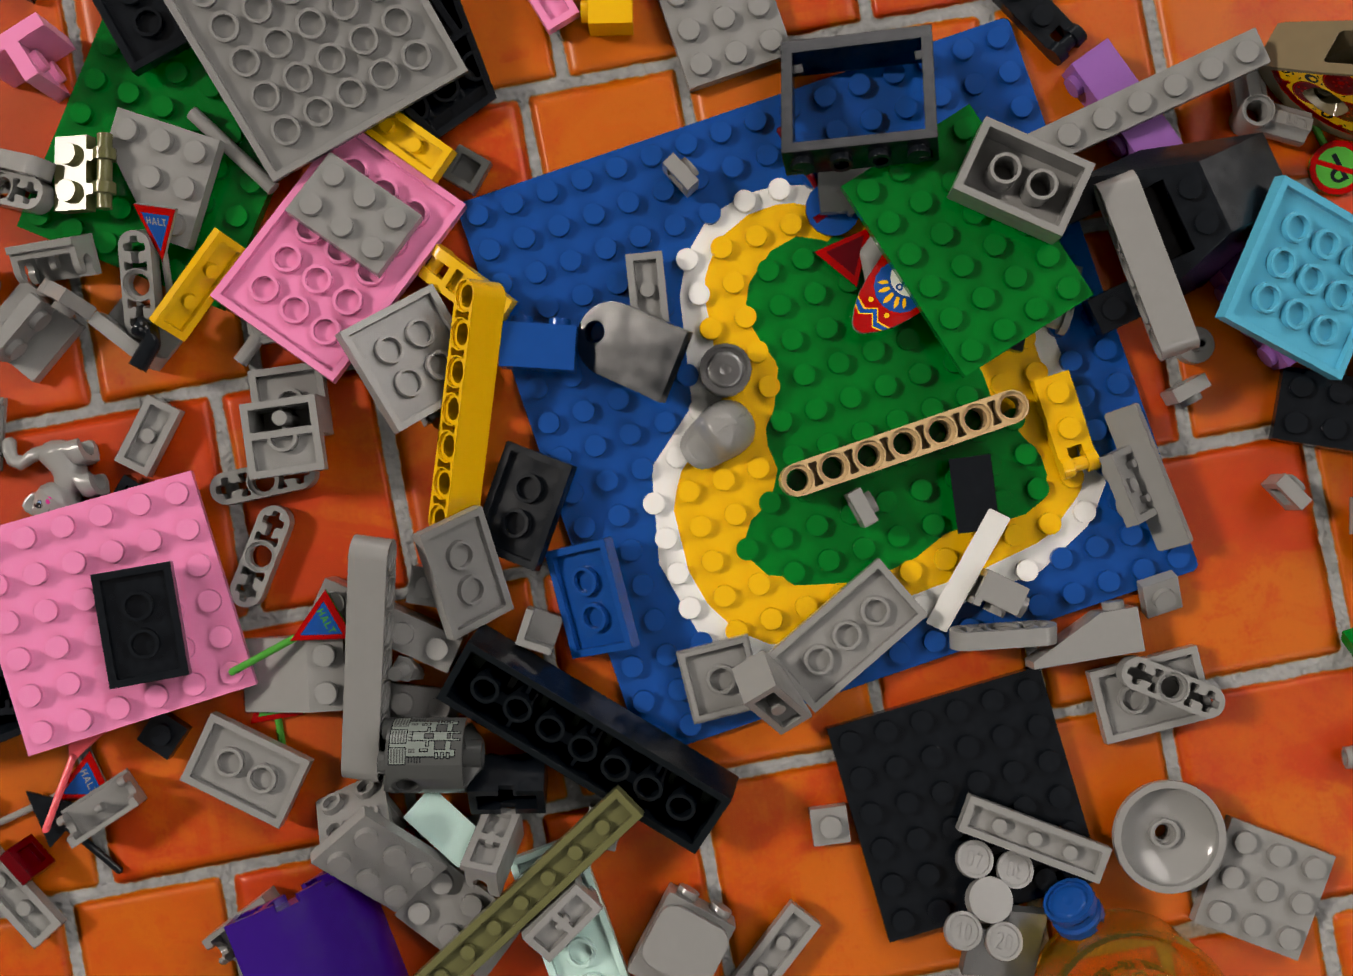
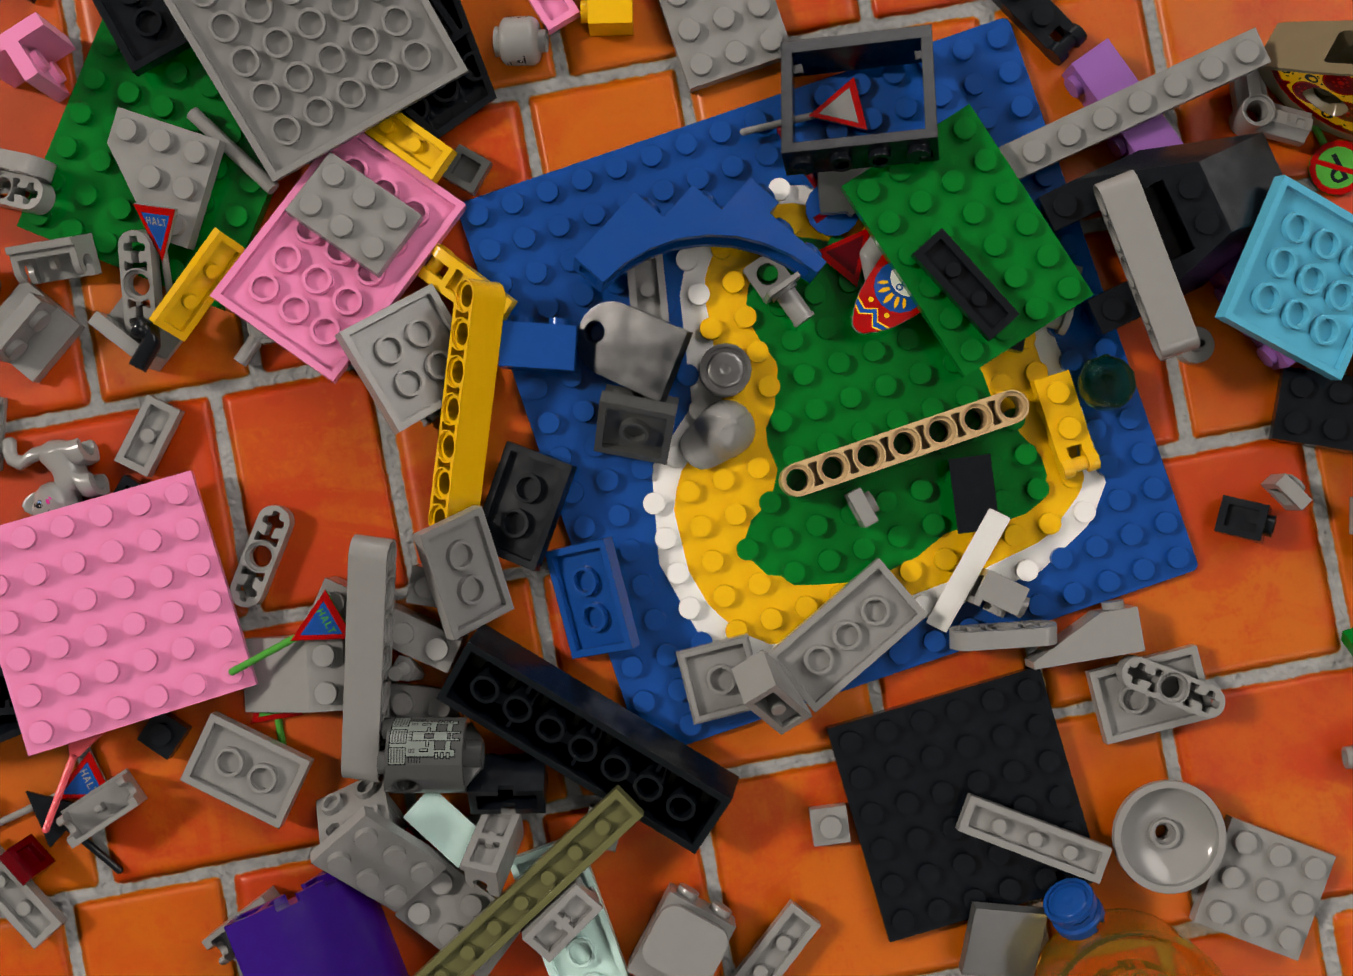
(65, 300): light grey plate -> none
(75, 173): olive plate -> none
(141, 624): black plate -> none
(241, 495): light grey beam -> none
(286, 421): light grey bracket -> none
(520, 41): none -> light grey head
(539, 630): light grey panel -> none
(635, 425): none -> dark grey bracket
(681, 173): light grey plate -> none
(695, 221): none -> blue arch
(782, 290): none -> light grey bracket
(841, 108): none -> piece
(965, 285): none -> black plate
(988, 901): light grey piece -> none
(1021, 181): light grey brick -> none
(1106, 383): none -> clear green hair
(1141, 480): light grey bracket -> none
(1159, 594): light grey plate -> none
(1186, 391): light grey plate -> none
(1245, 519): none -> black bracket

